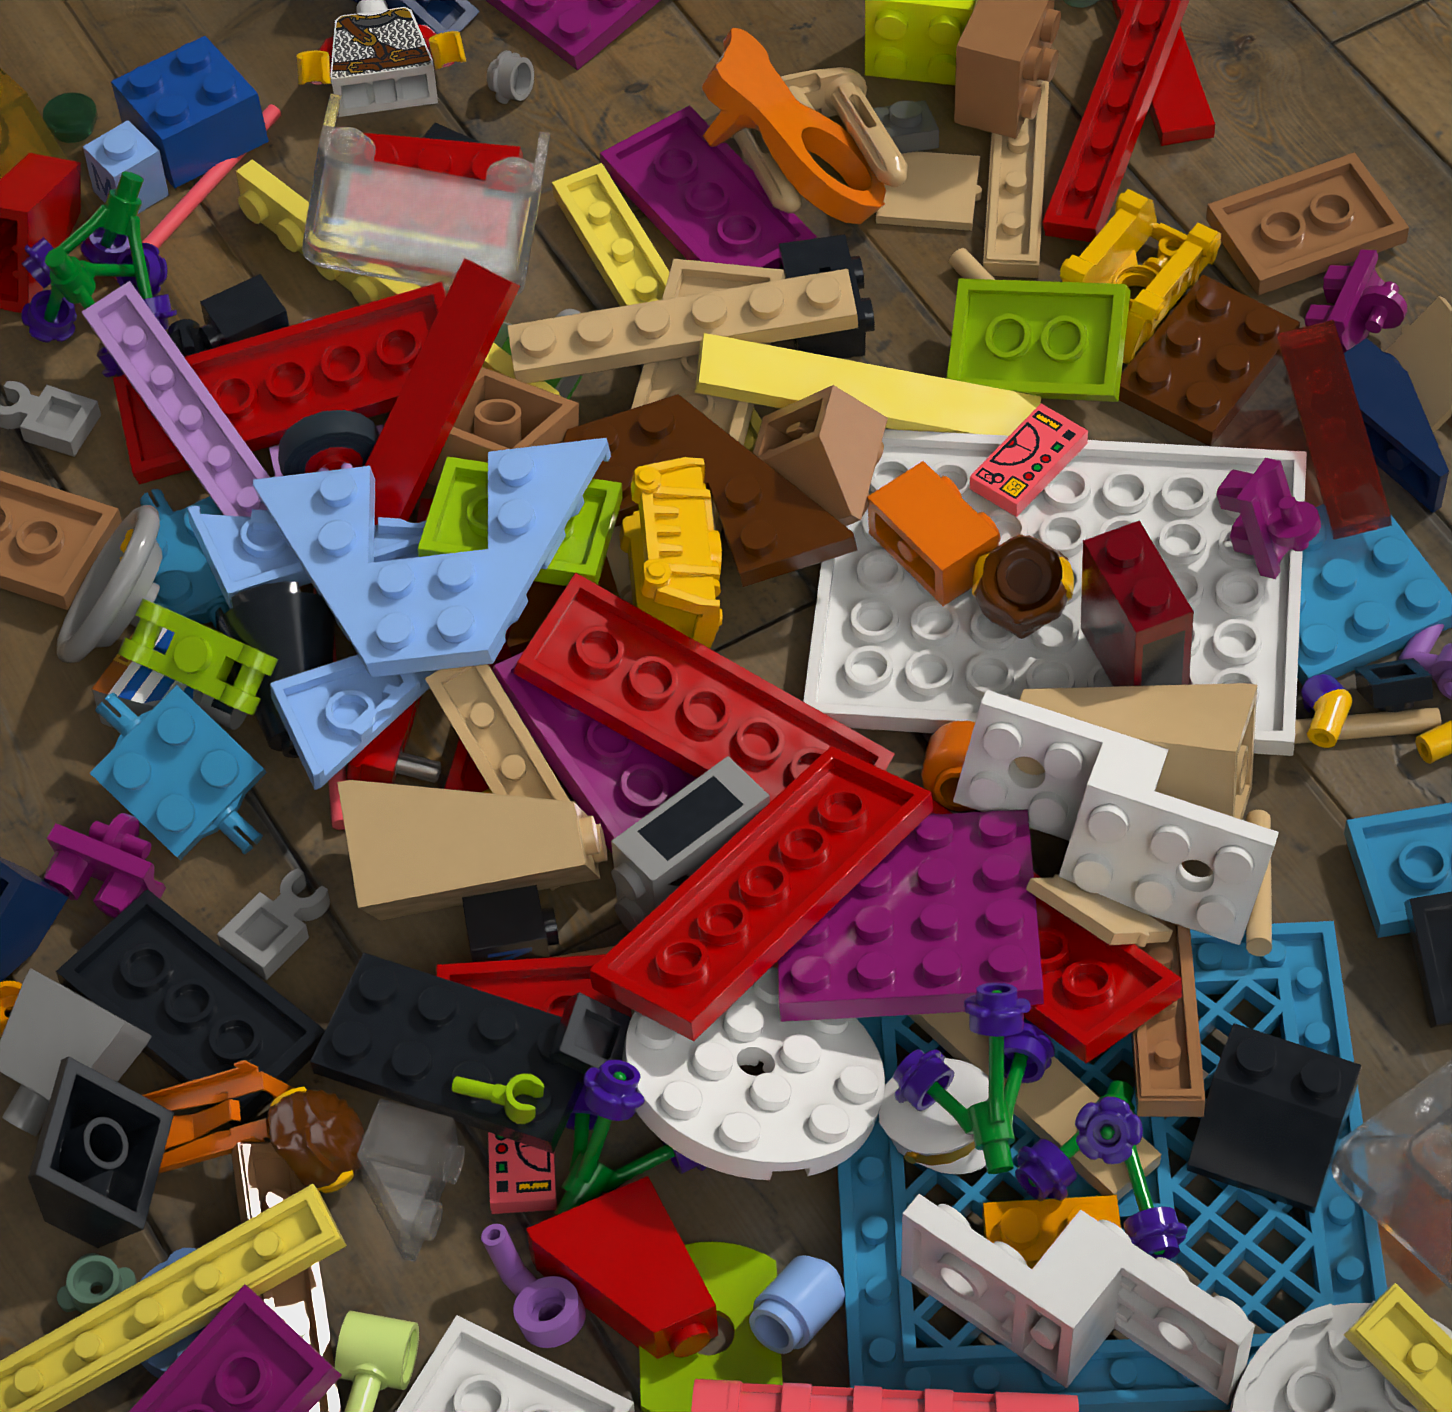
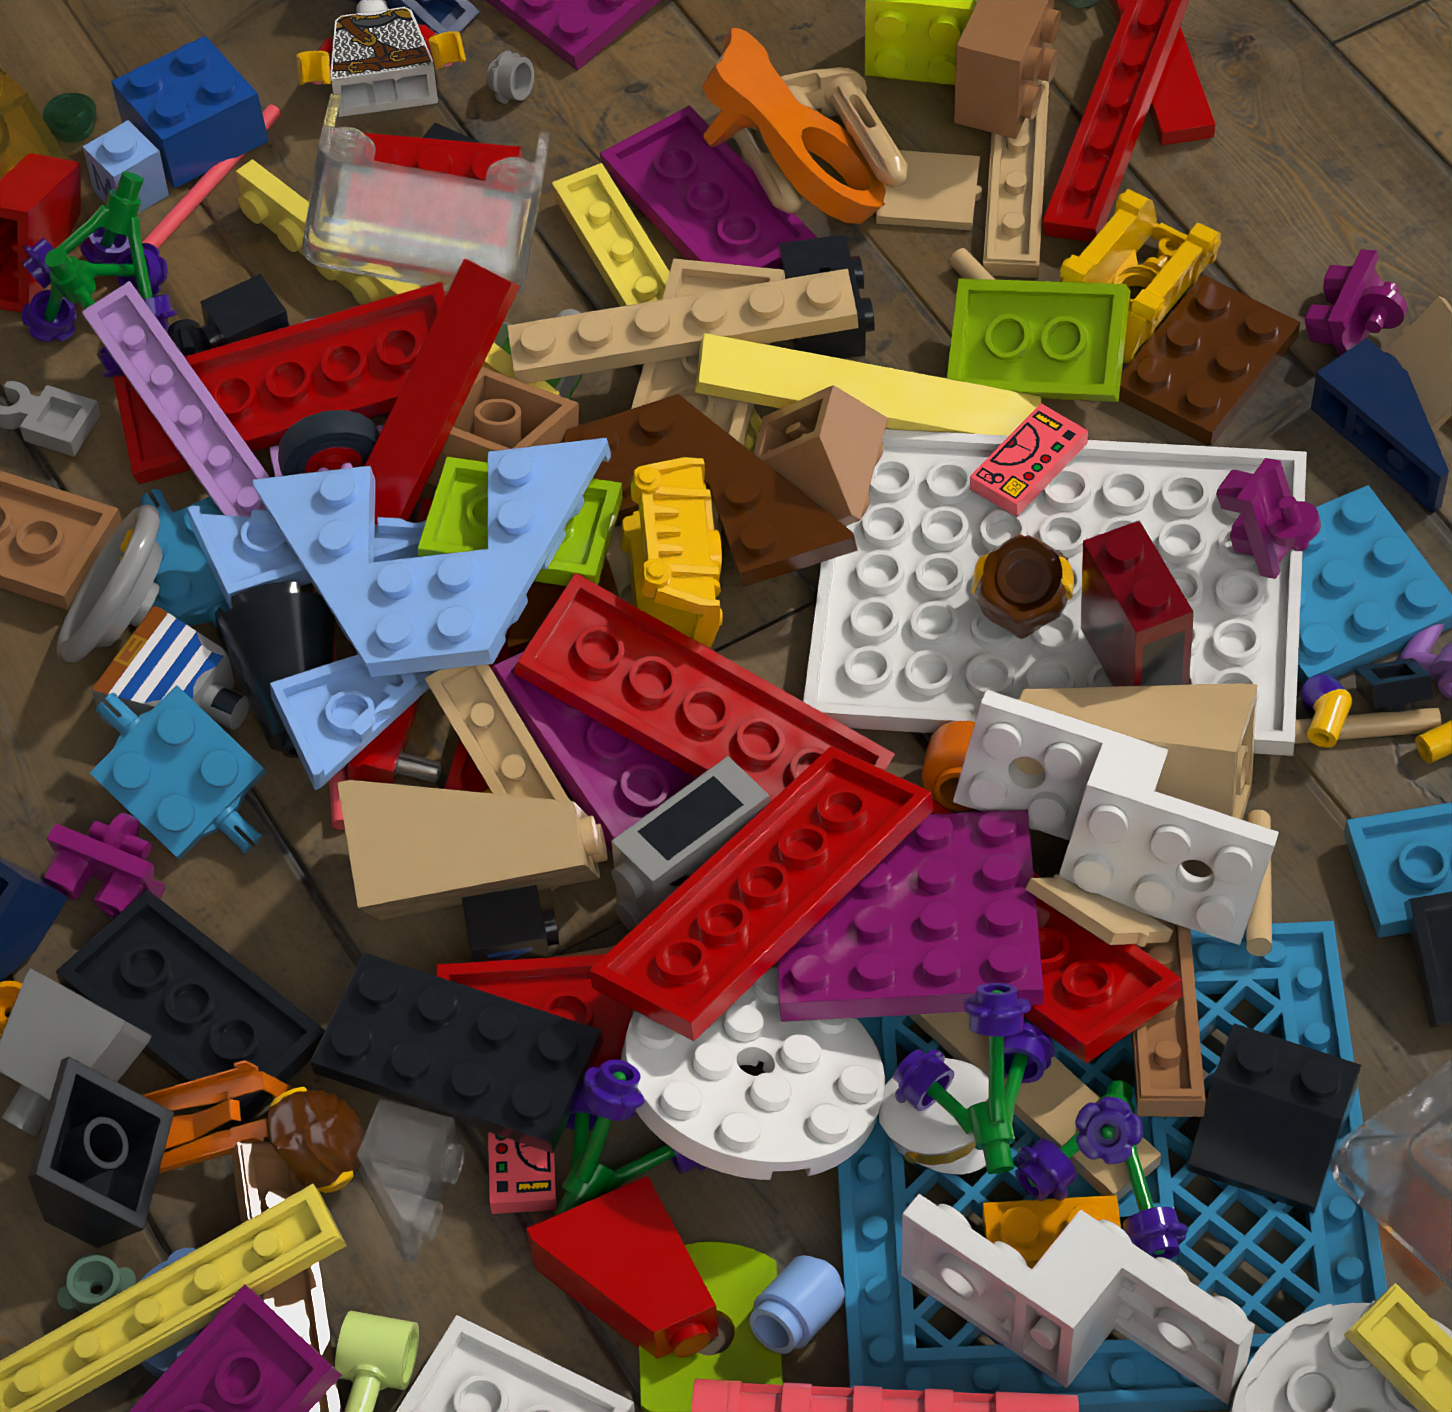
(198, 656): lime plate -> none
(270, 930): light grey plate -> none
(504, 1094): lime hand -> none
(546, 1307): medium lavender plate -> none
(589, 1034): black plate -> none
(910, 125): dark grey plate -> none
(931, 530): orange brick -> none
(1306, 223): medium nougat plate -> none
(1334, 430): clear red tile -> none

